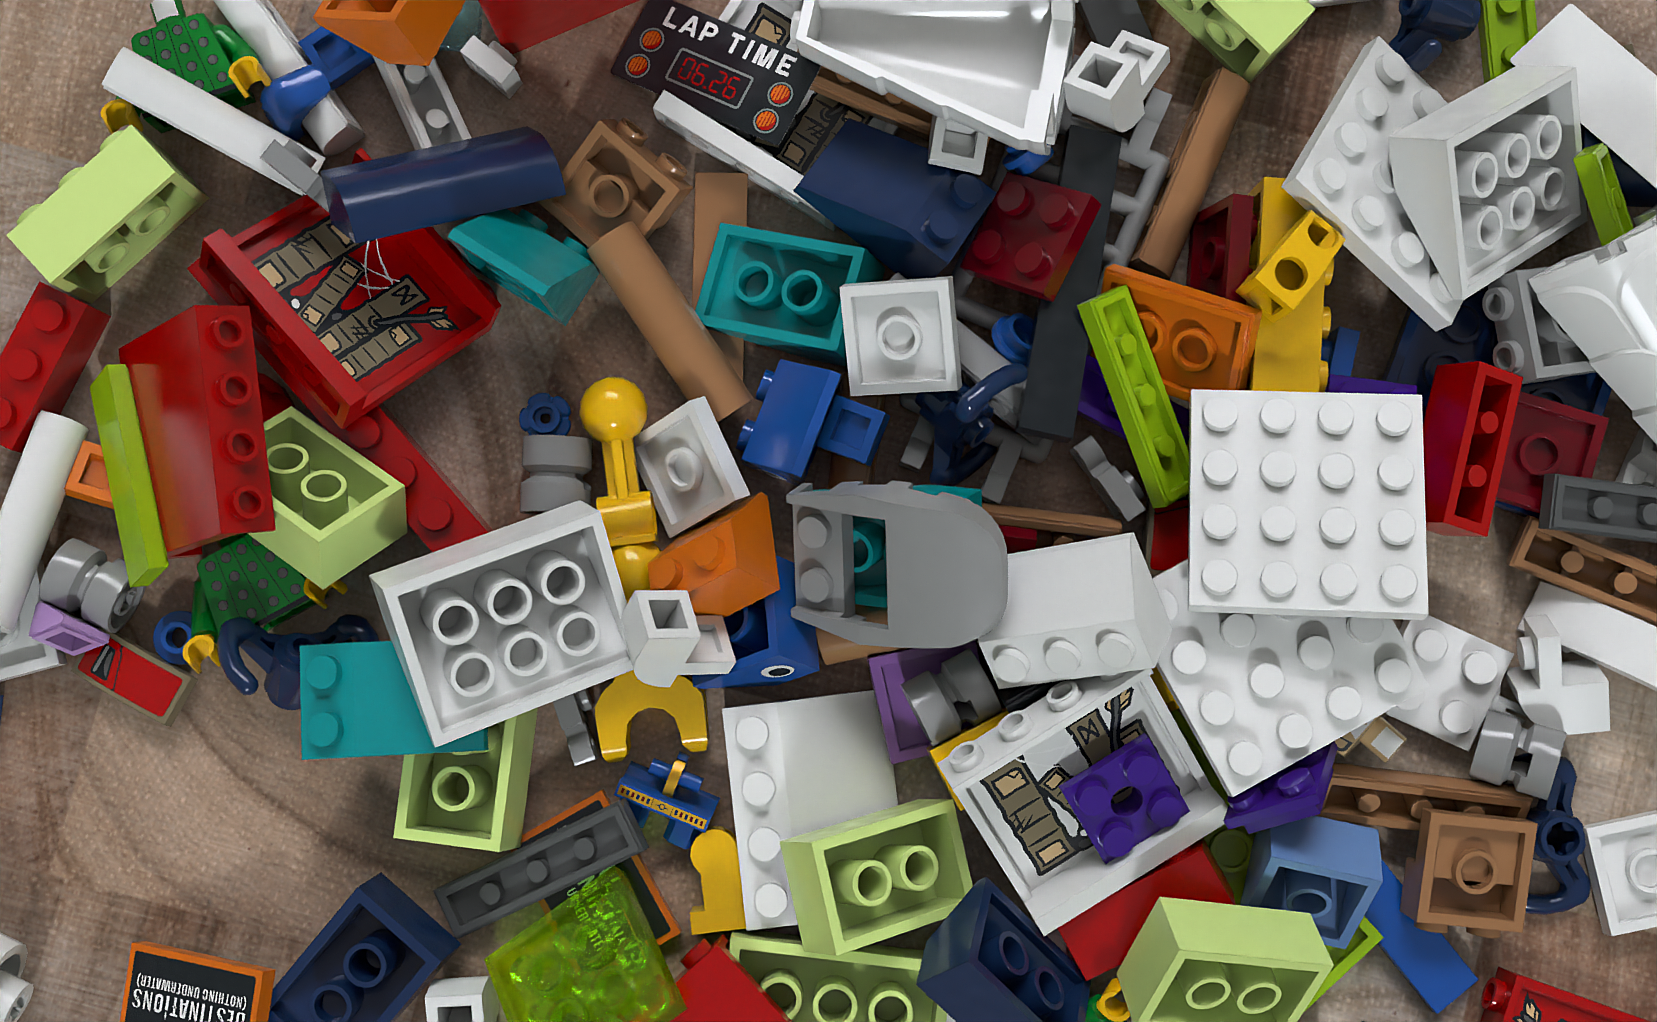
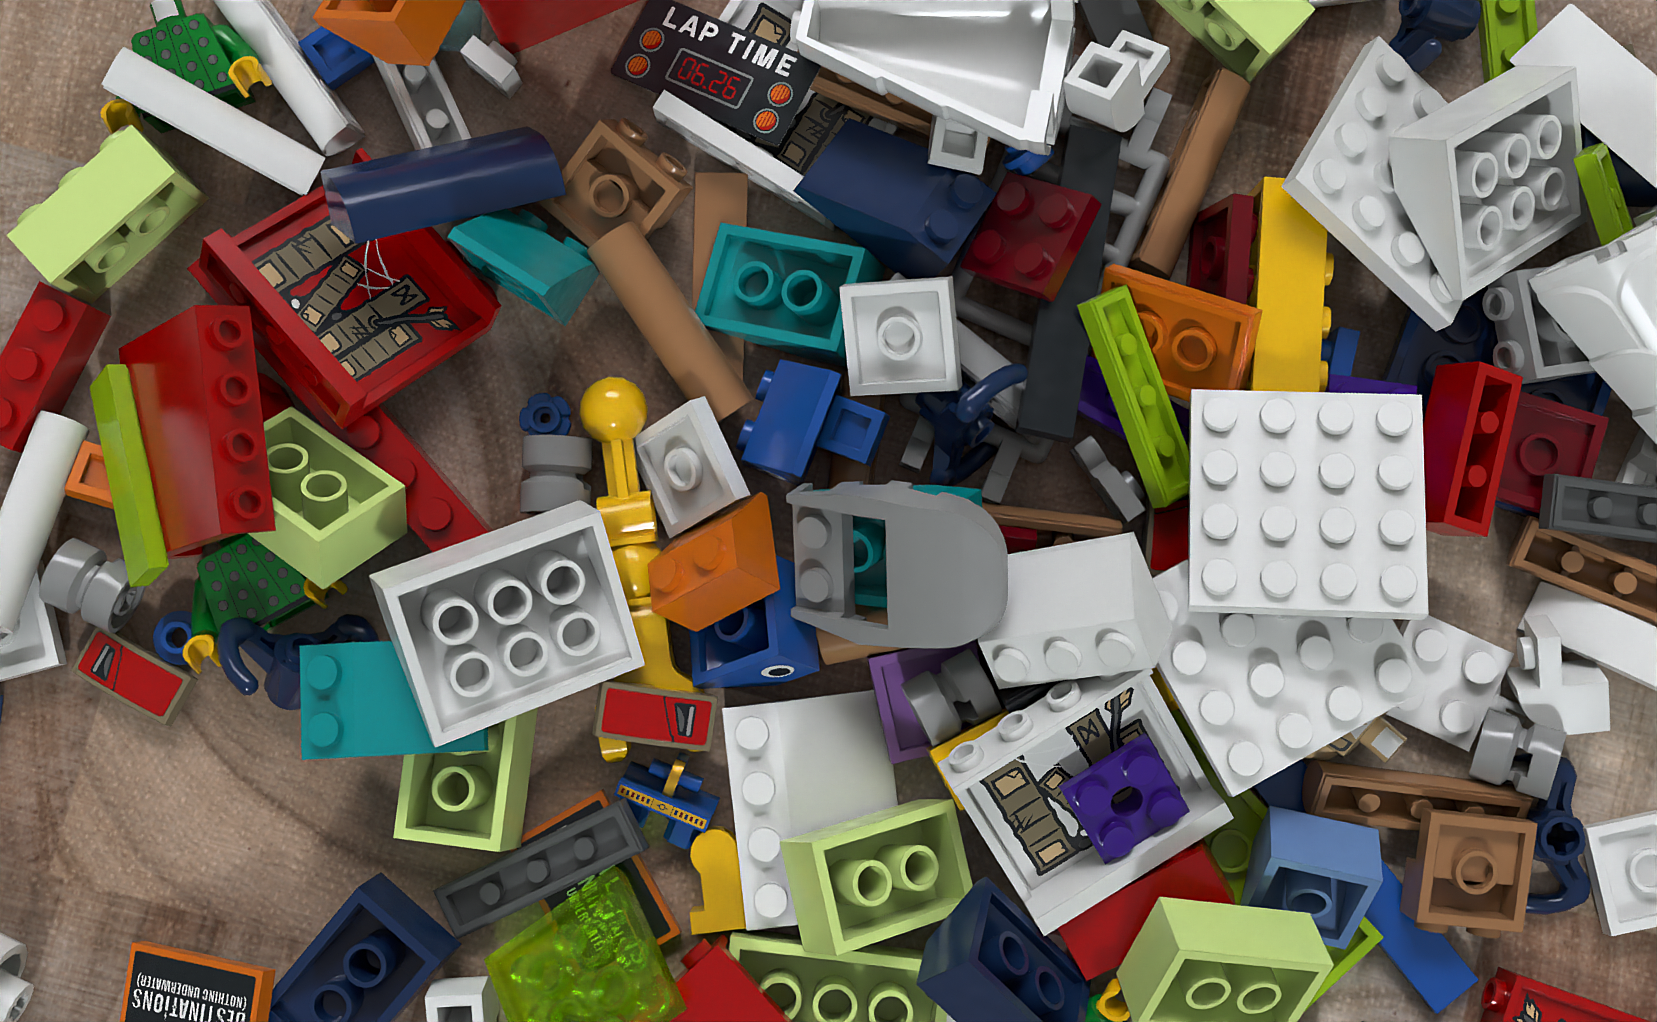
(65, 630): lavender slope -> none
(292, 98): blue hair -> none
(295, 166): light grey plate -> none
(573, 720): light grey plate -> none
(654, 715): none -> slope
(672, 641): white brick -> none
(1013, 337): blue plate -> none
(1285, 796): dark purple piece -> none
(1292, 267): yellow leg -> none

